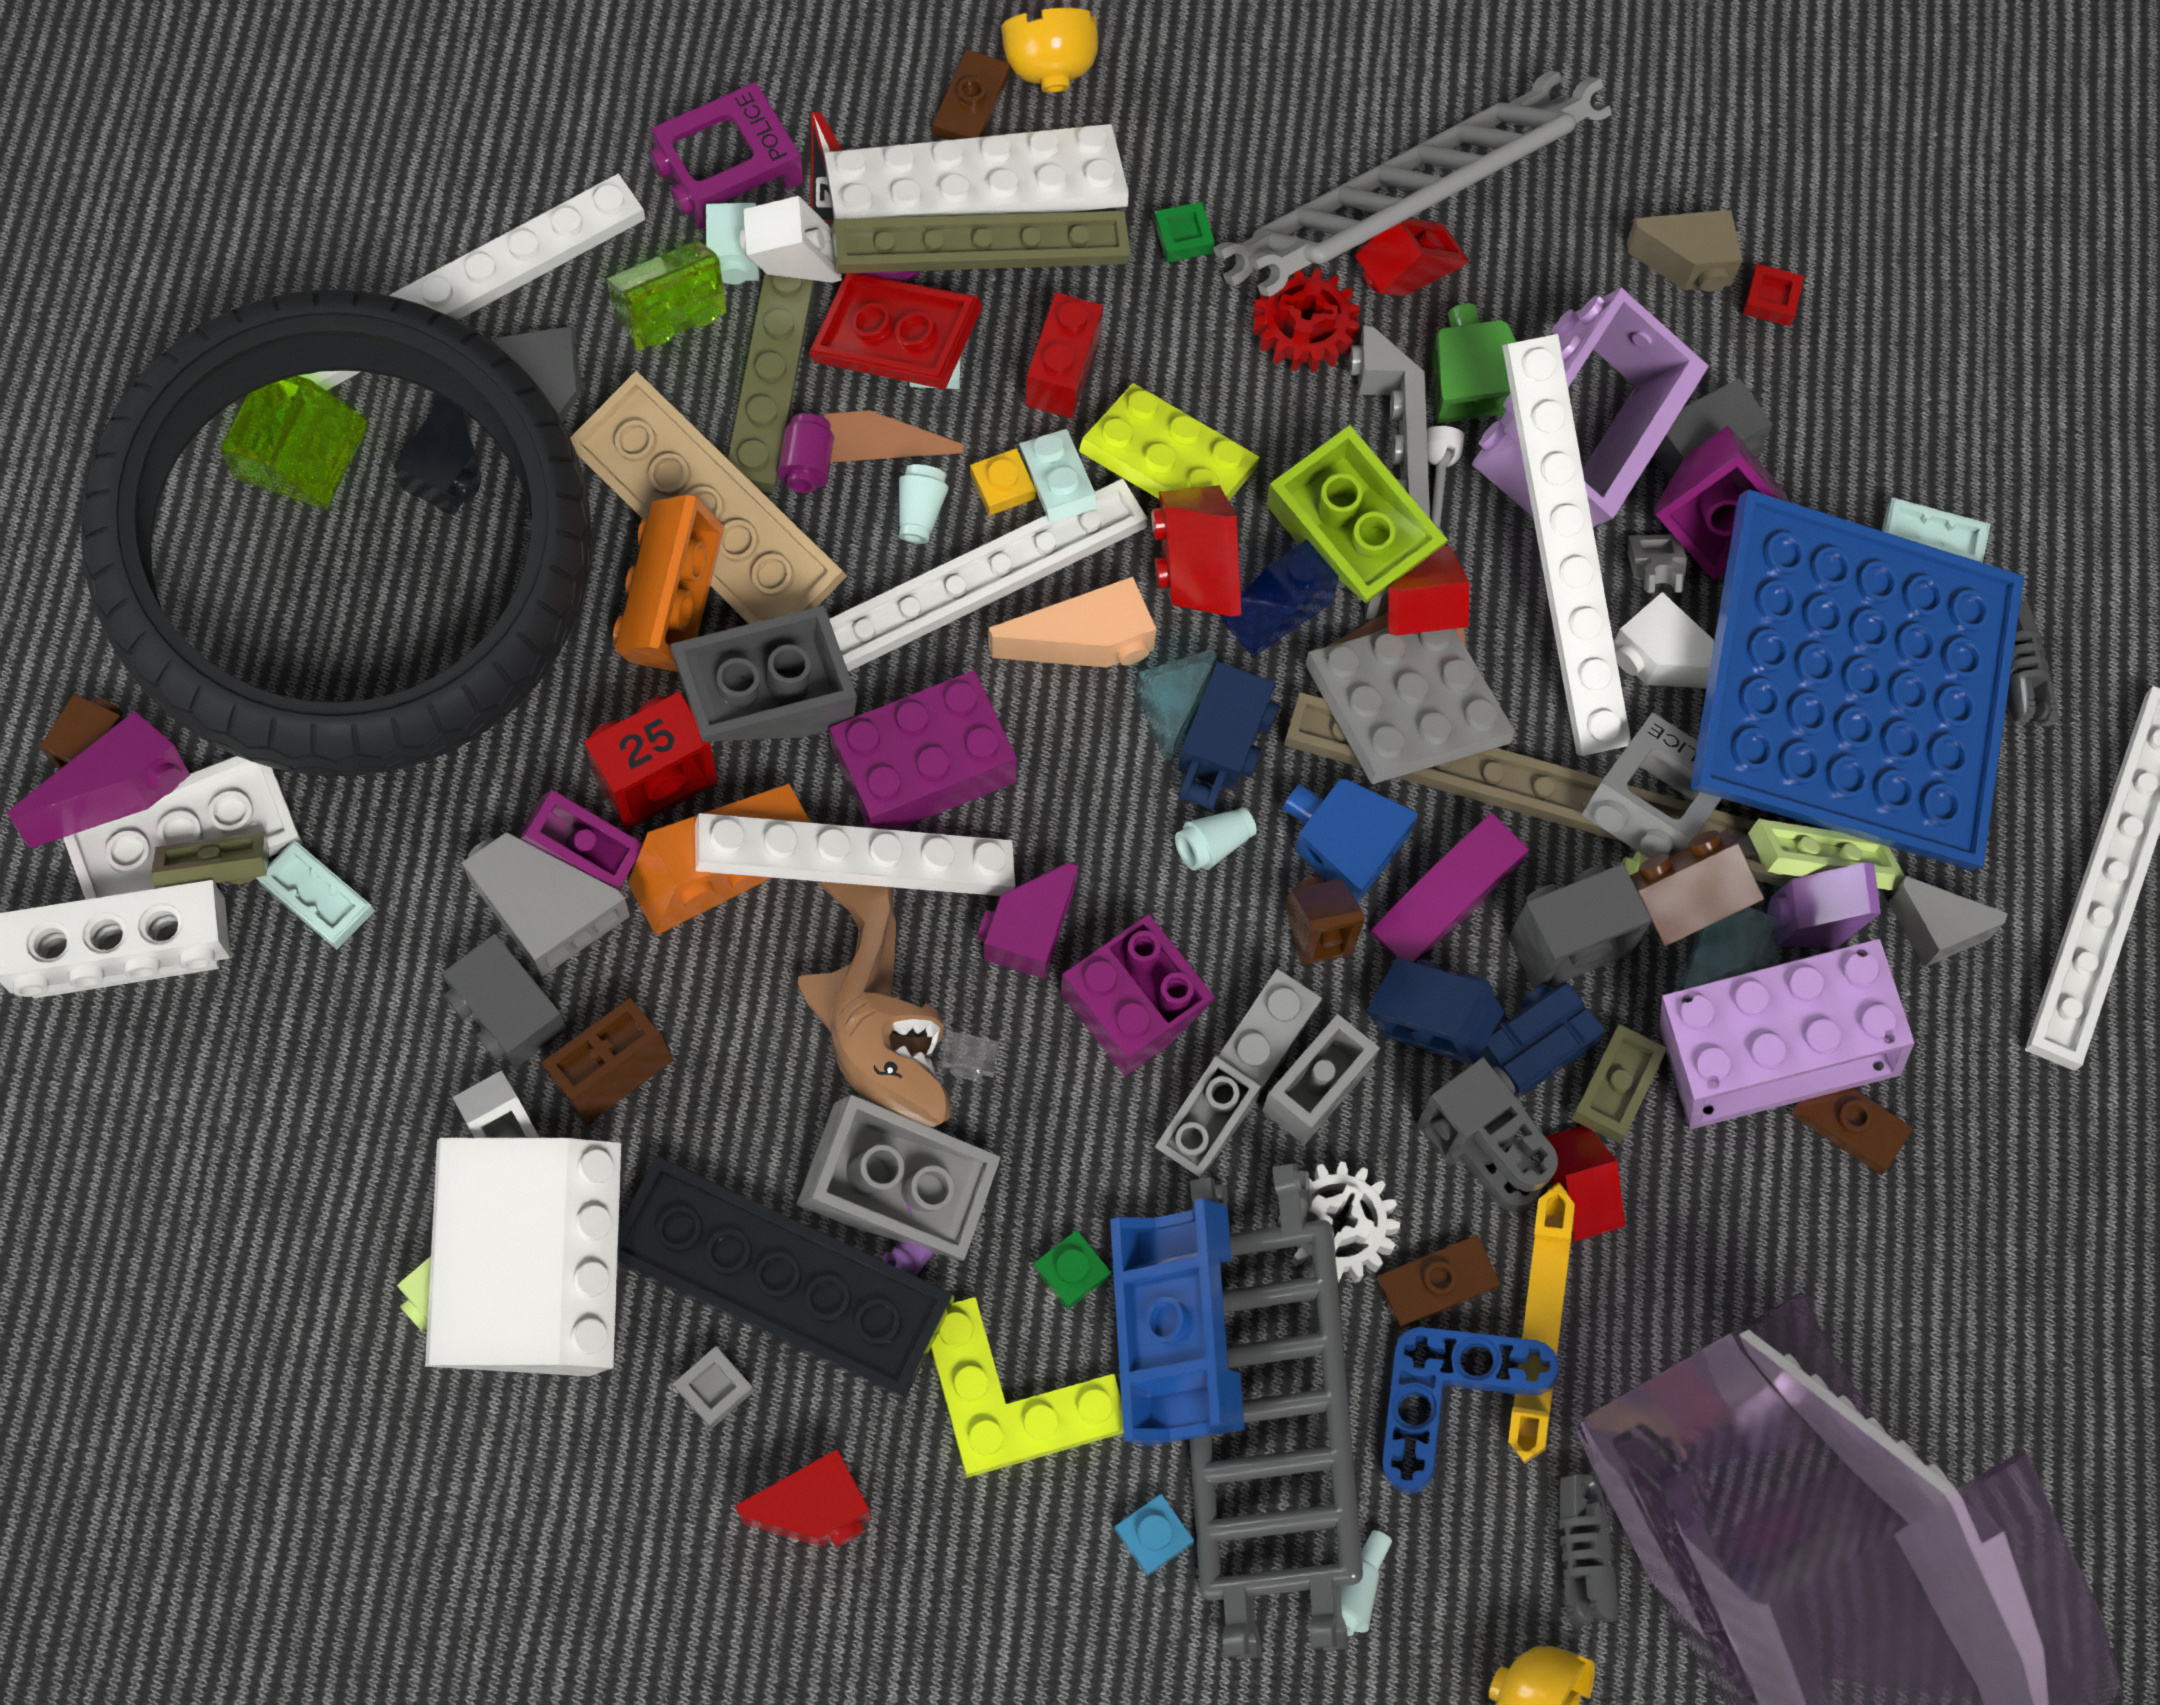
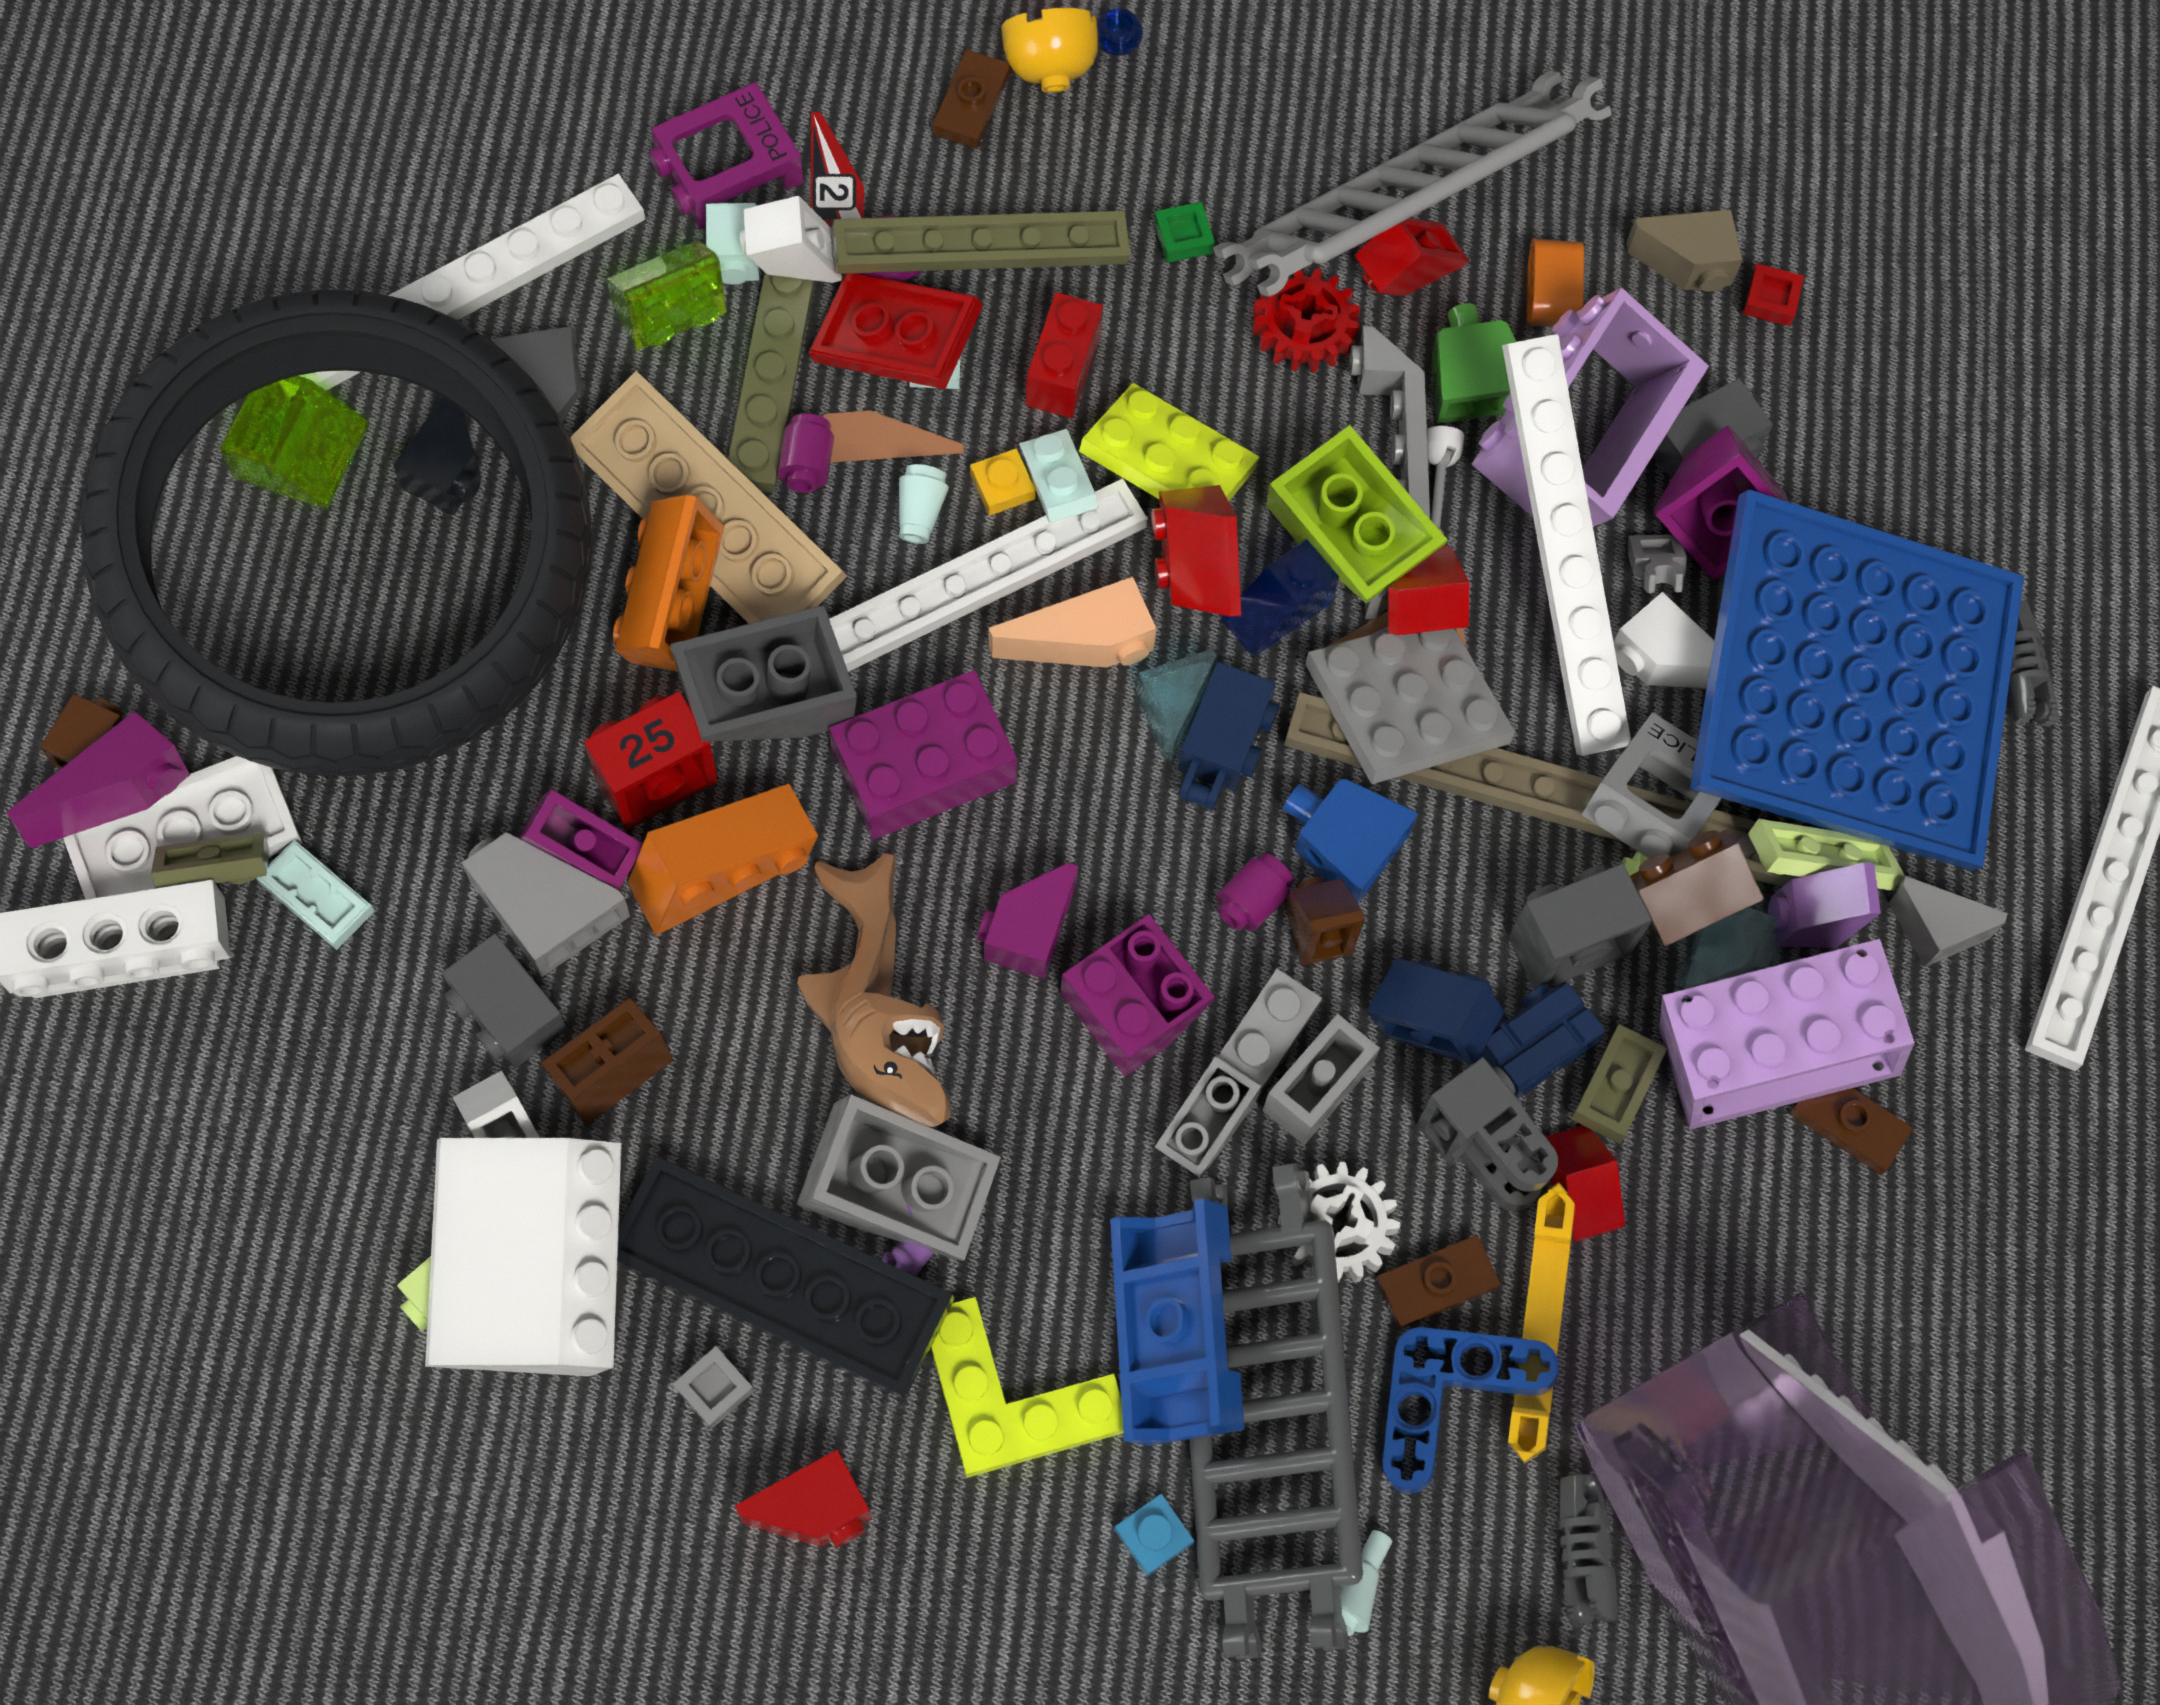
(853, 855): white plate -> none
(969, 1055): clear plate -> none
(980, 176): white plate -> none
(1072, 1270): green plate -> none
(1119, 32): none -> clear blue plate
(1214, 837): light aqua cone -> none
(1254, 893): none -> magenta brick
(1450, 890): magenta slope -> none
(1554, 280): none -> orange beam
(1937, 528): light aqua plate -> none

